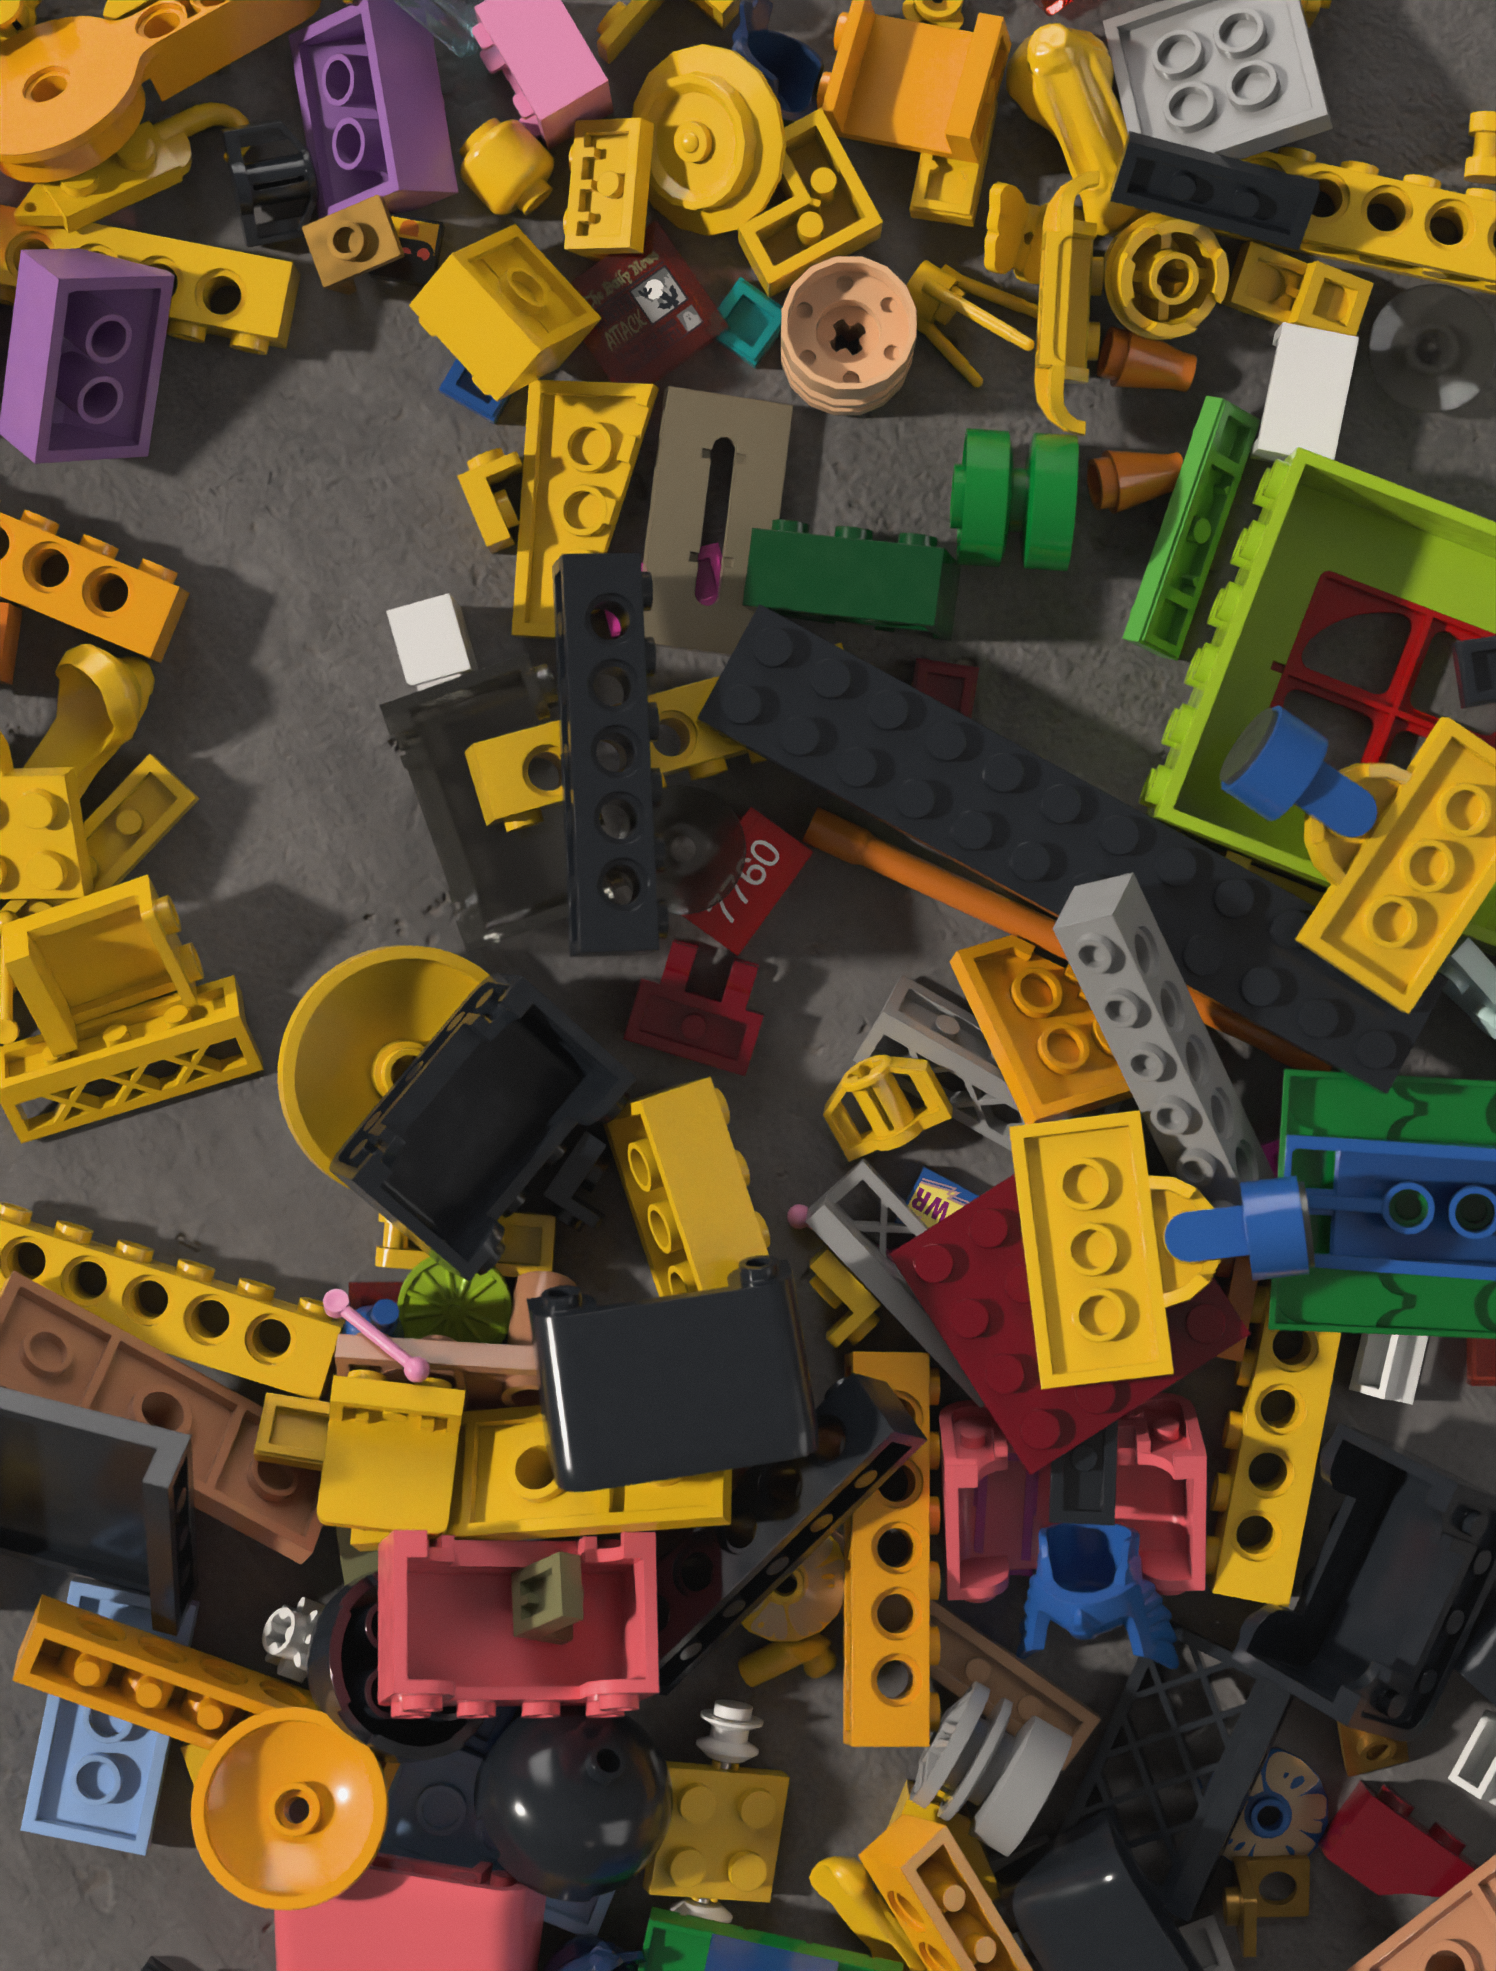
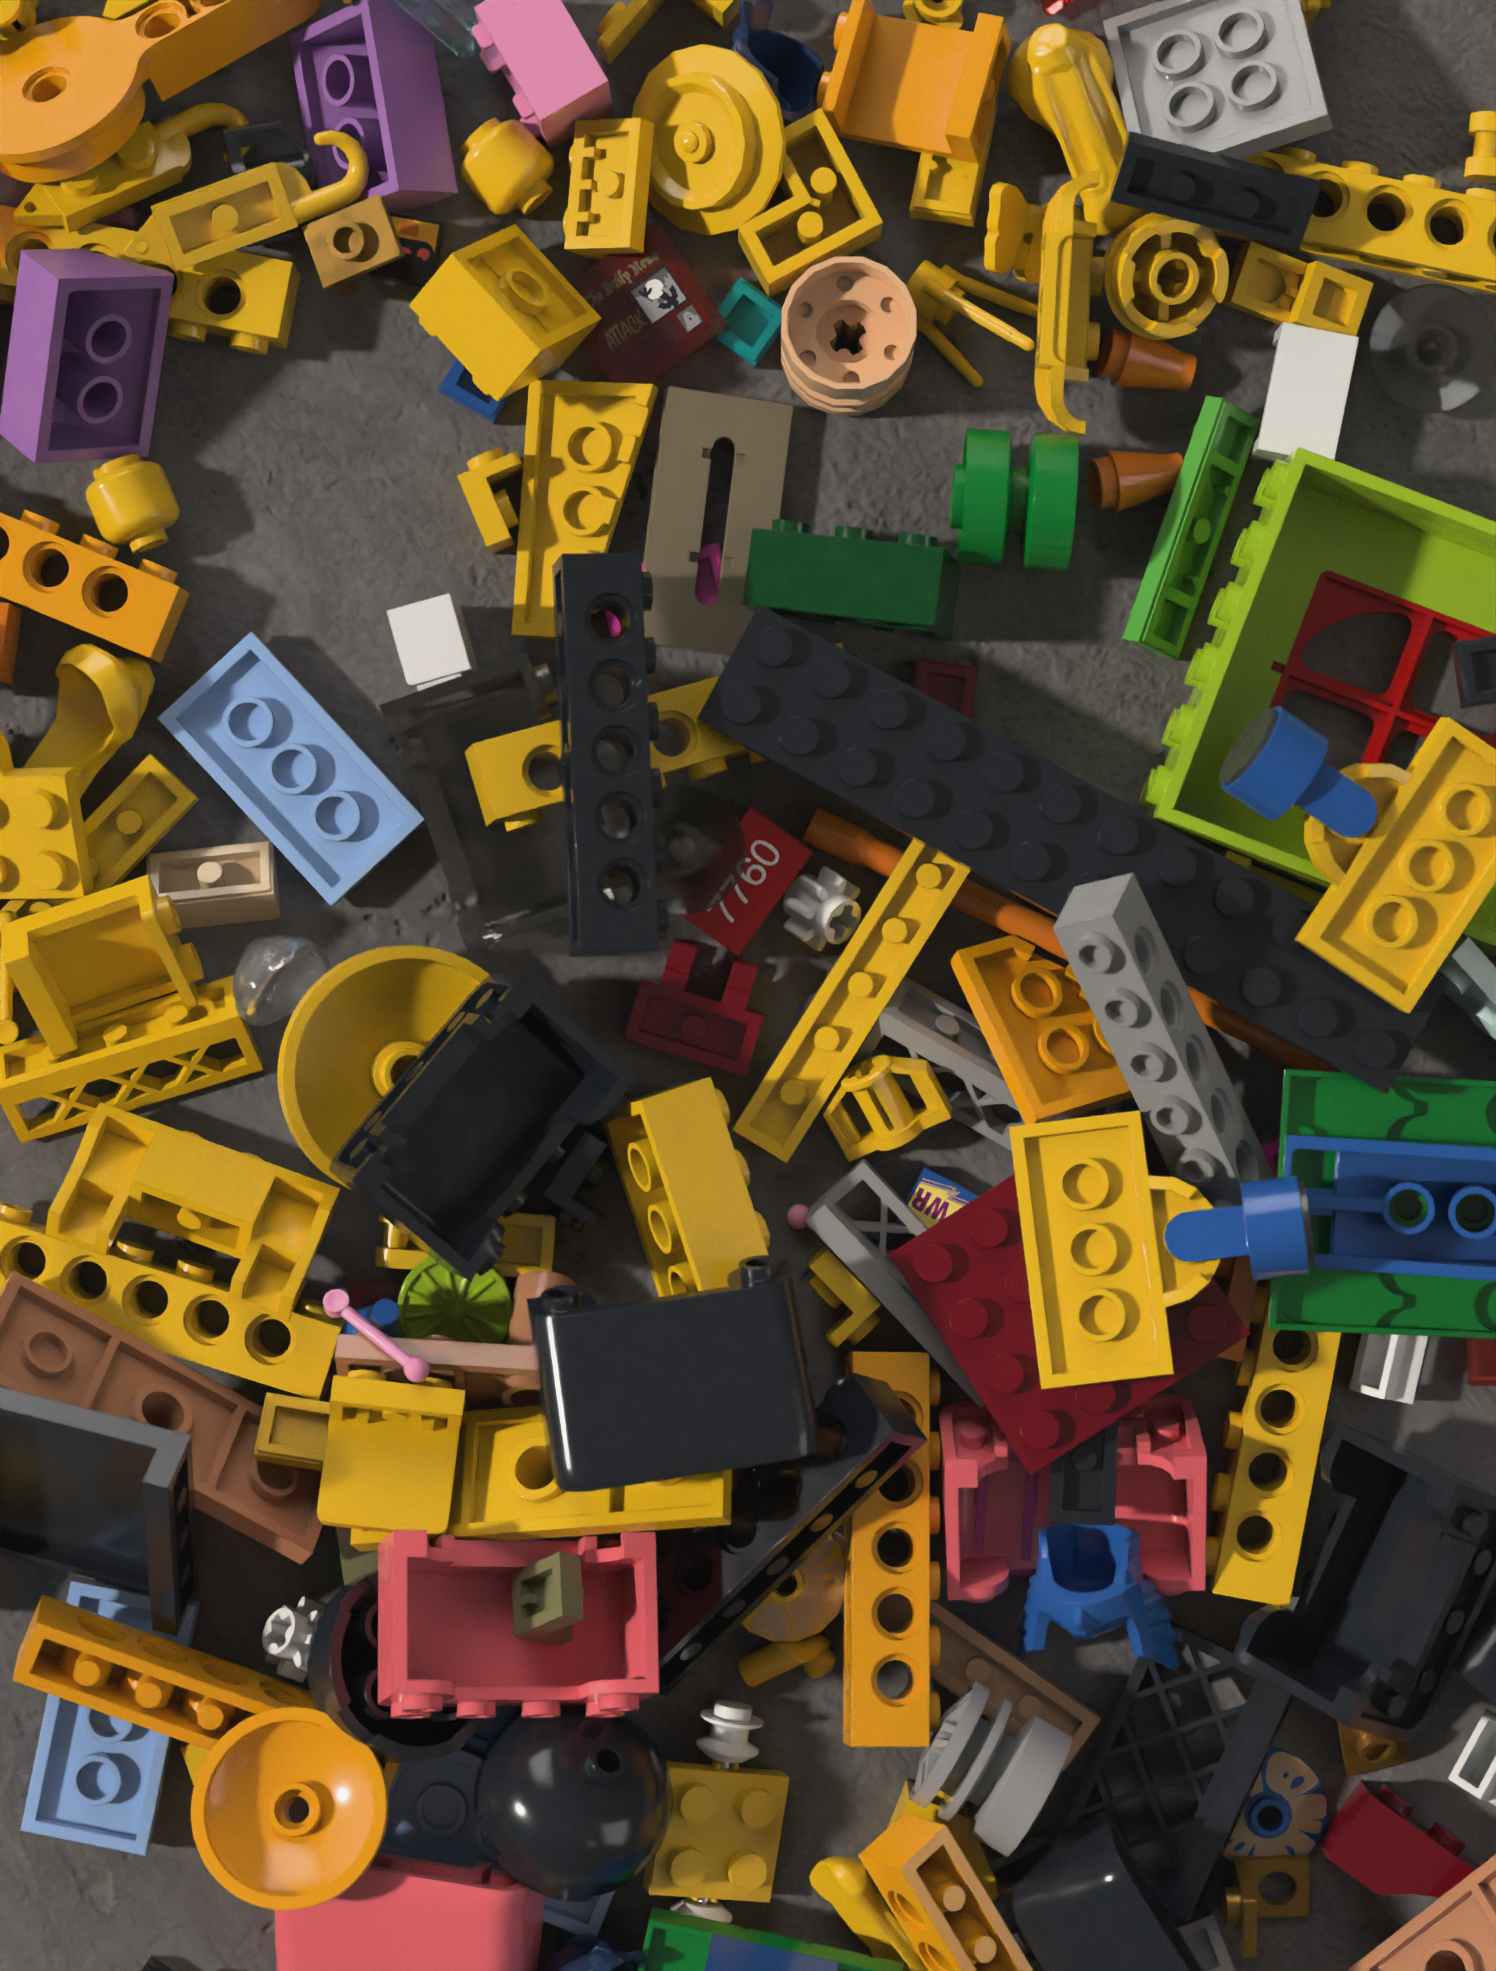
(132, 503): none -> yellow head
(199, 1194): none -> yellow bracket
(219, 883): none -> tan slope
(246, 208): none -> yellow plate
(276, 976): none -> clear hat
(292, 769): none -> light blue plate
(822, 908): none -> white gear
(850, 1000): none -> yellow plate

